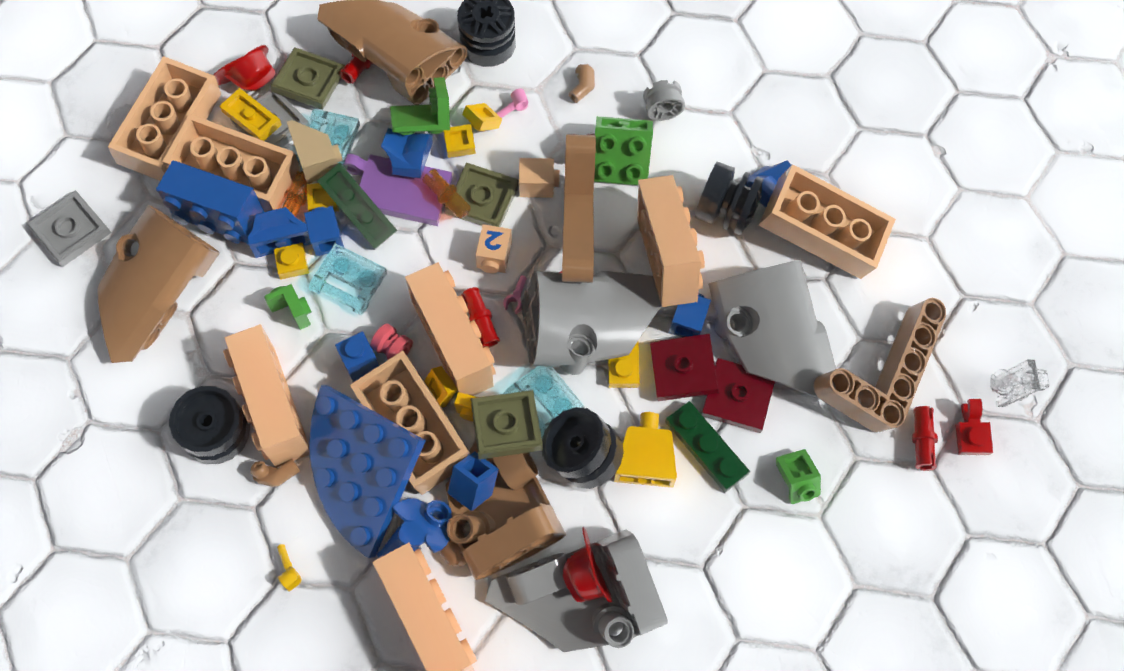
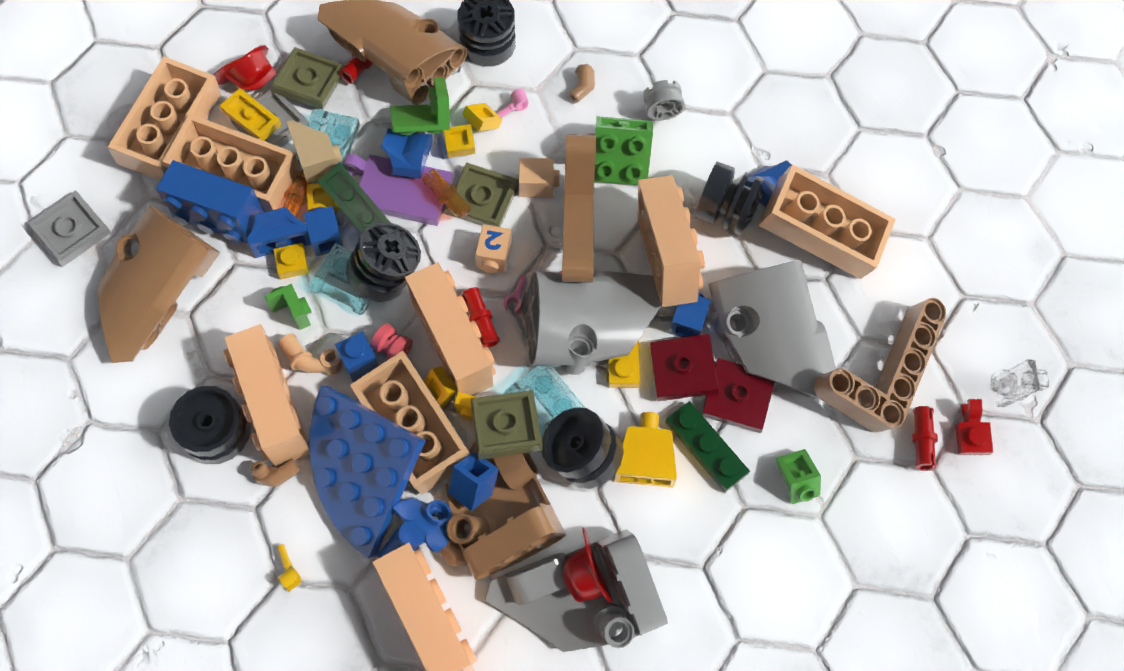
(304, 360): none -> light nougat piece
(382, 261): none -> black wheel

